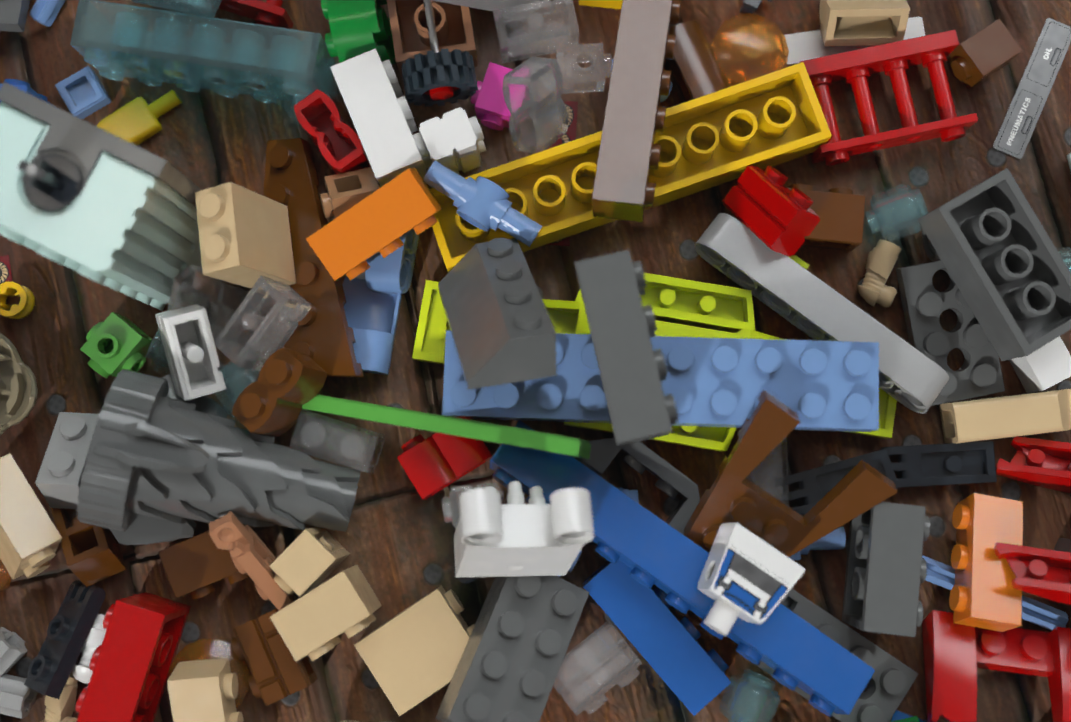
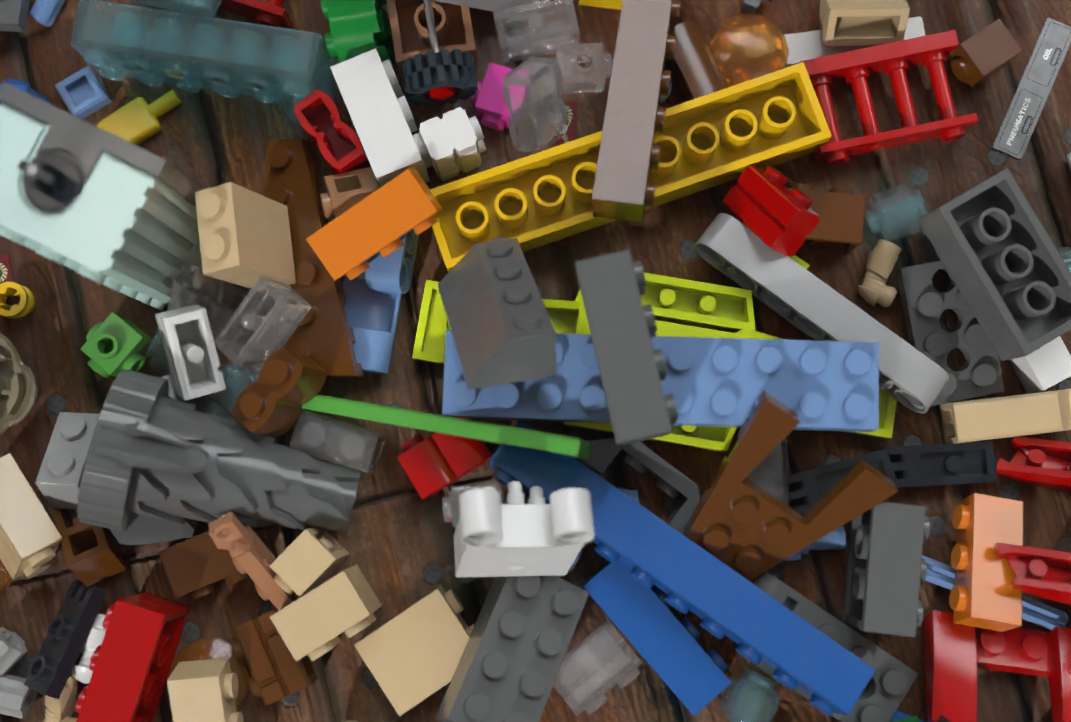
(482, 203): medium blue pin -> none
(744, 578): white torso -> none

